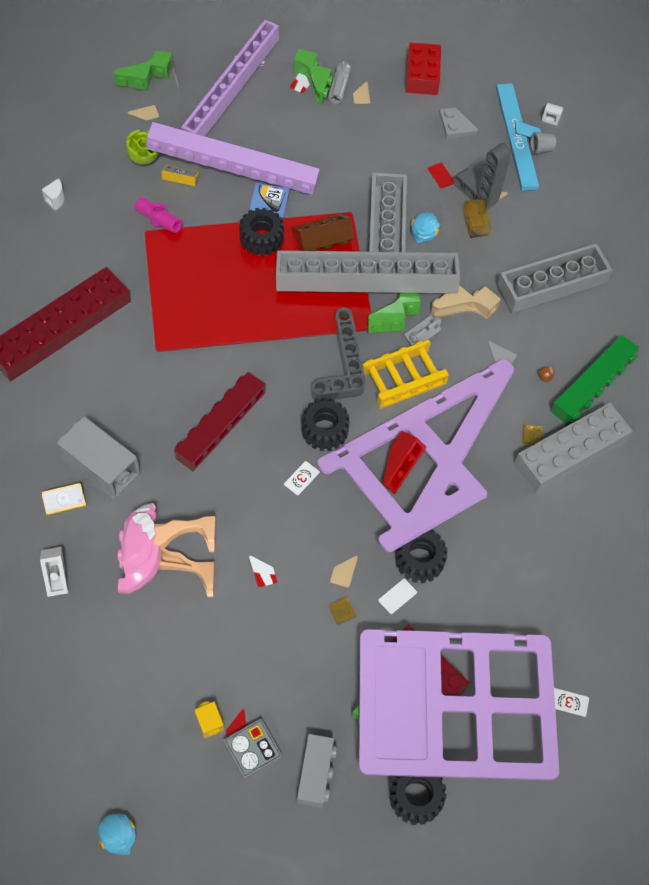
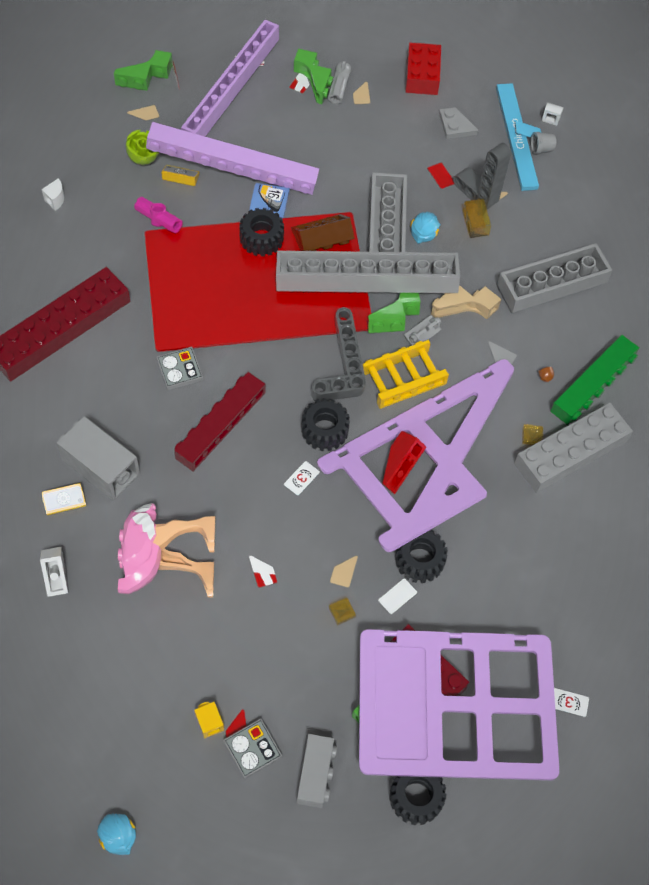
(179, 368): none -> tile

